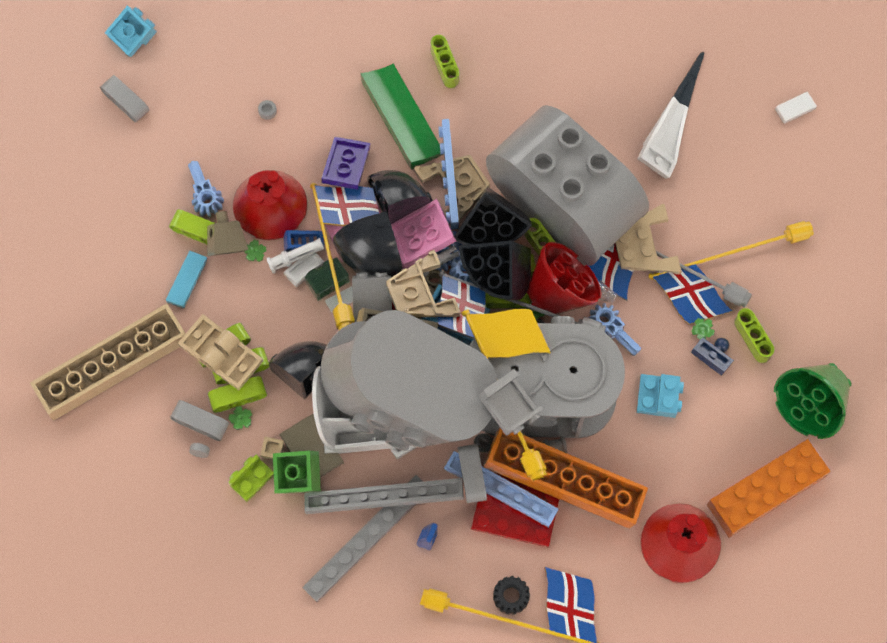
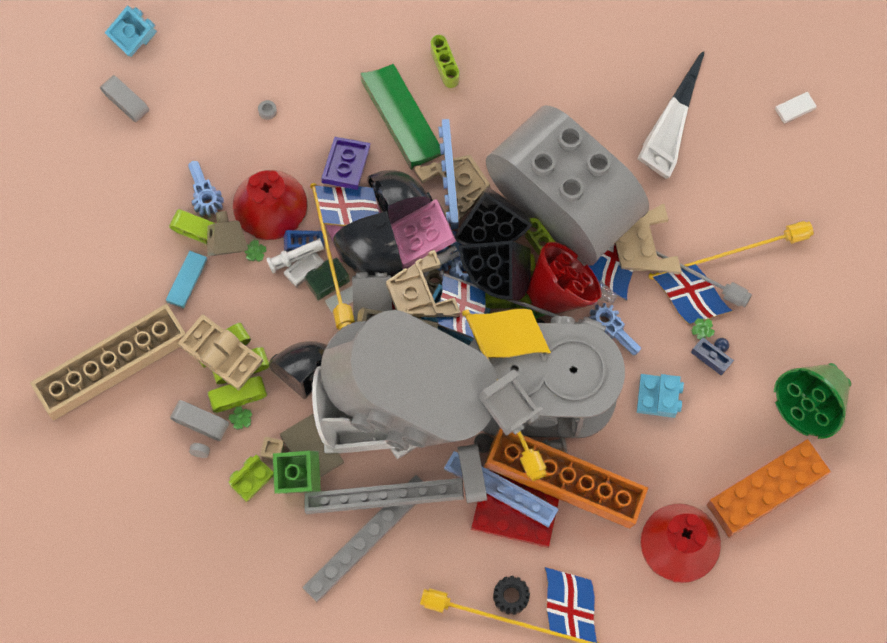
(428, 536): blue slope -> none
(753, 344): lime beam -> none

